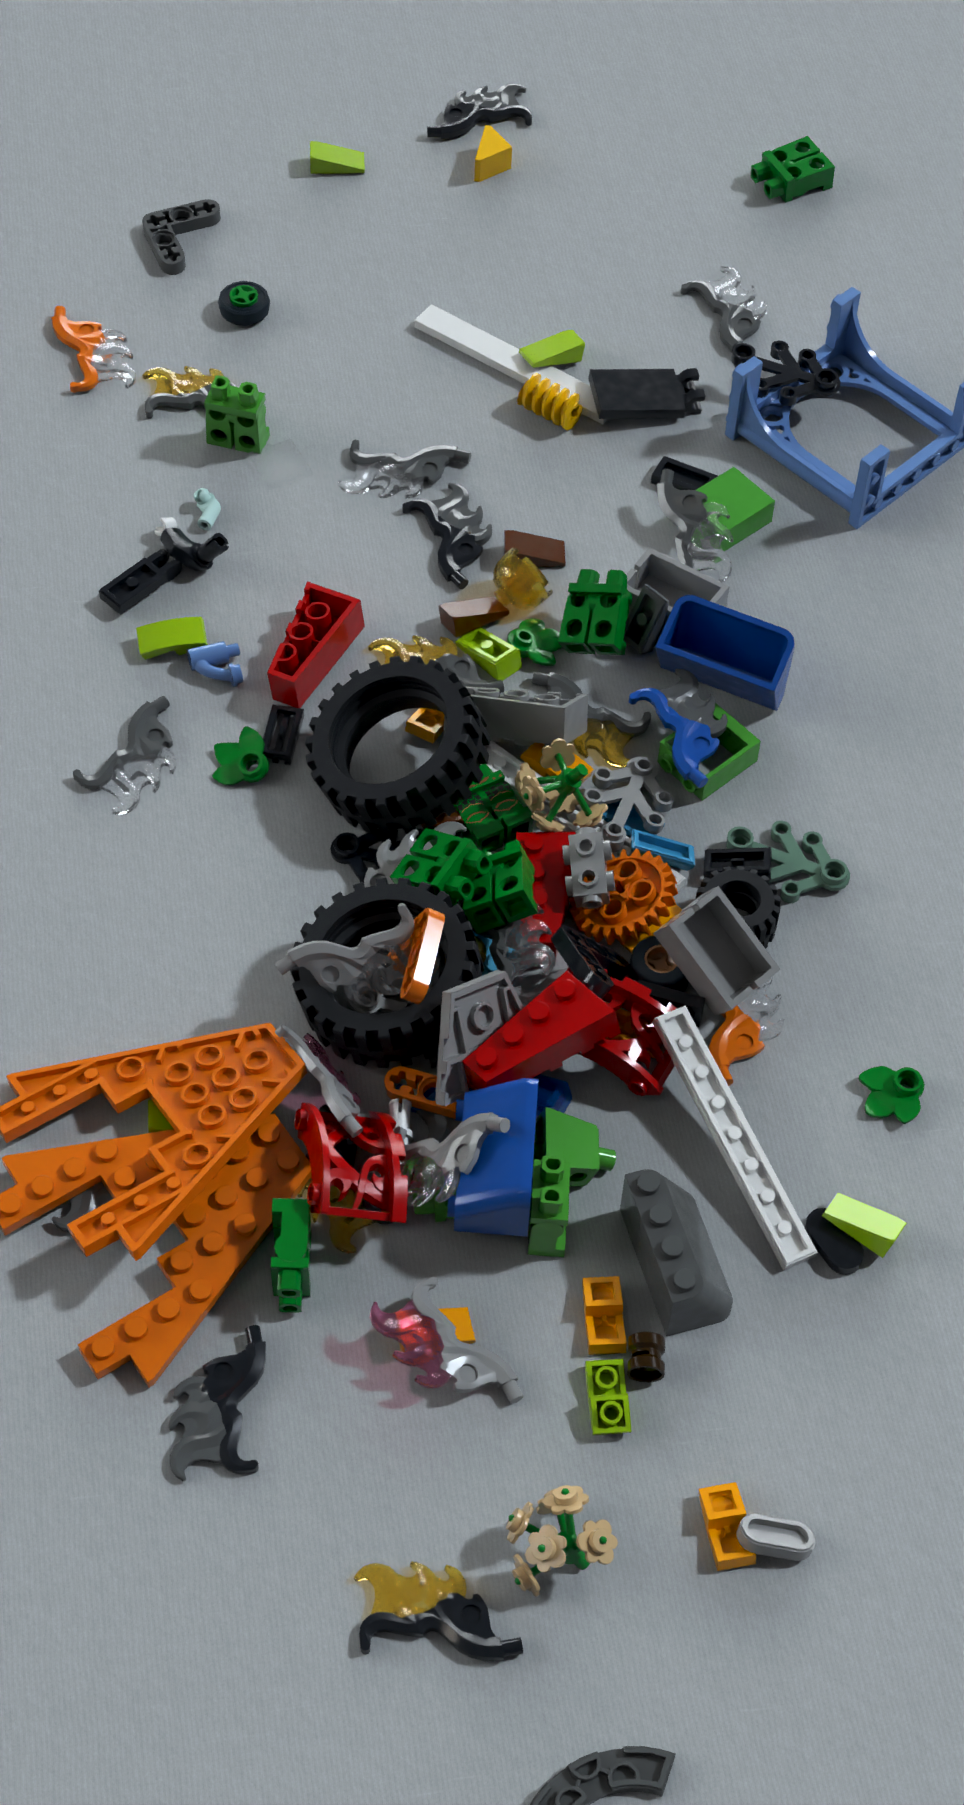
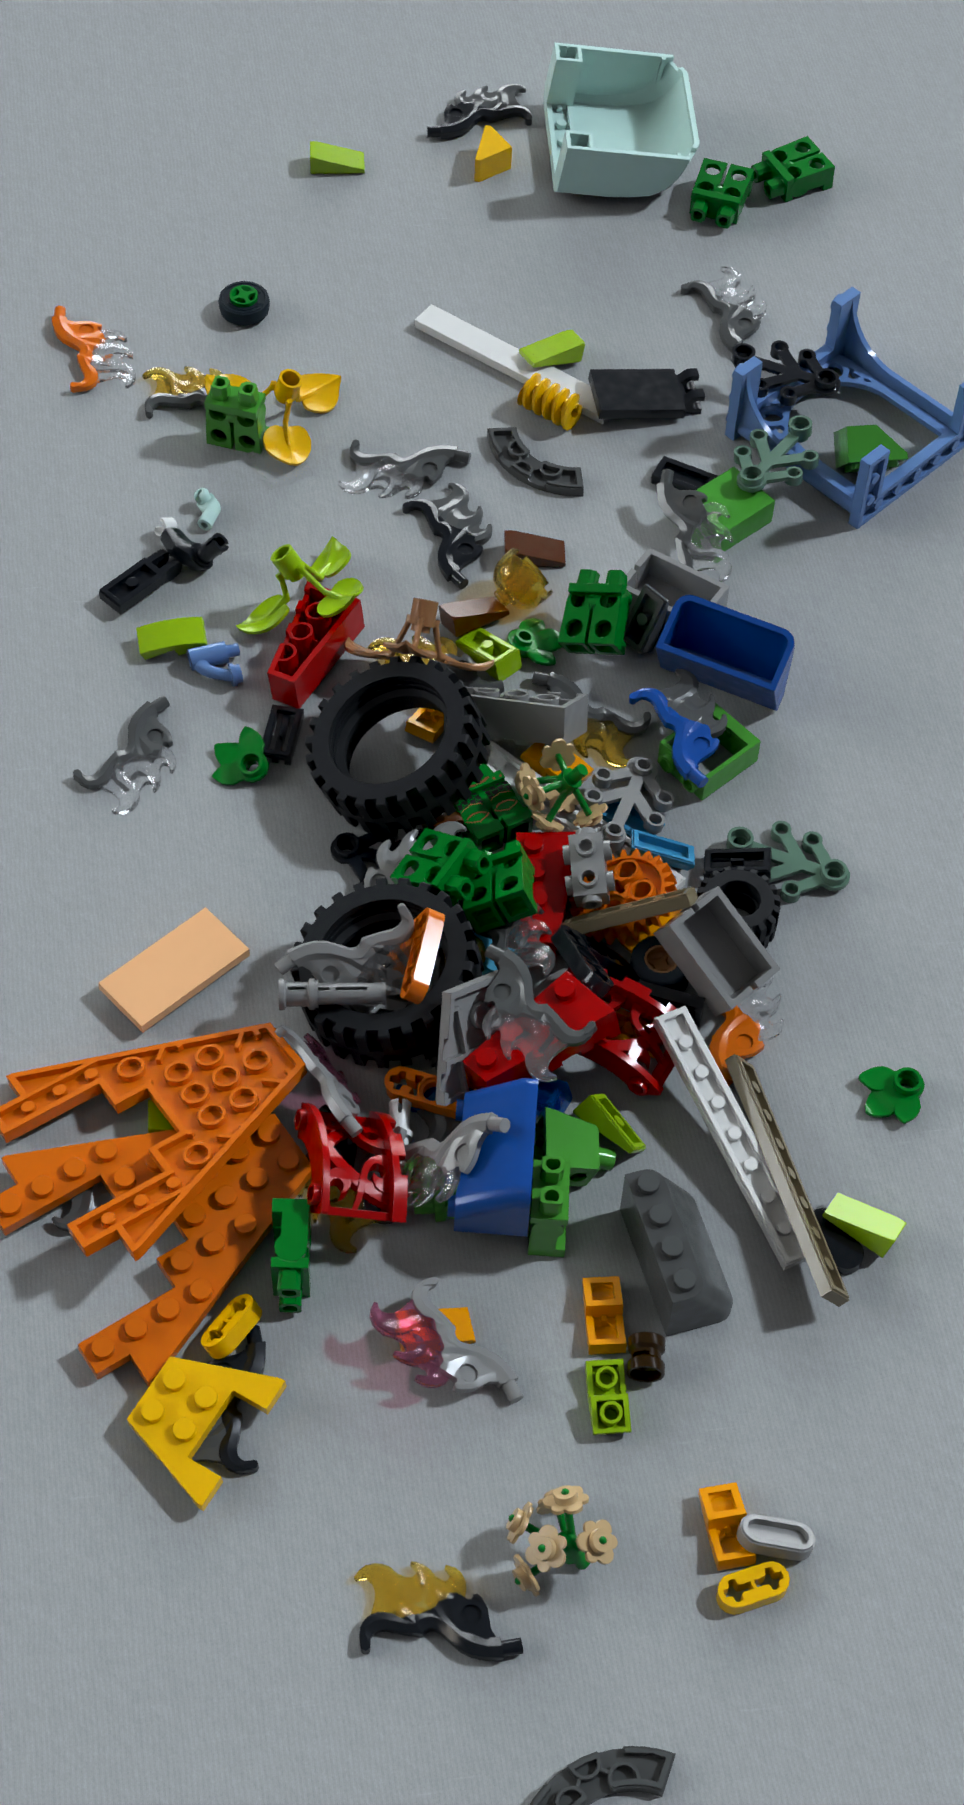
(158, 230): dark grey beam -> none
(173, 969): none -> light nougat tile
(184, 1408): none -> yellow wing
(231, 1326): none -> yellow beam
(291, 567): none -> lime plant
(312, 993): none -> light grey pin
(318, 395): none -> yellow plant
(422, 619): none -> medium nougat plant
(519, 463): none -> dark grey tile
(524, 1023): none -> piece
(602, 1113): none -> lime slope
(617, 121): none -> light aqua slope
(633, 911): none -> dark tan tile
(719, 194): none -> green hips
(749, 1579): none -> yellow beam
(755, 477): none -> sand green plant
(787, 1181): none -> dark tan tile
(857, 441): none -> bright green slope

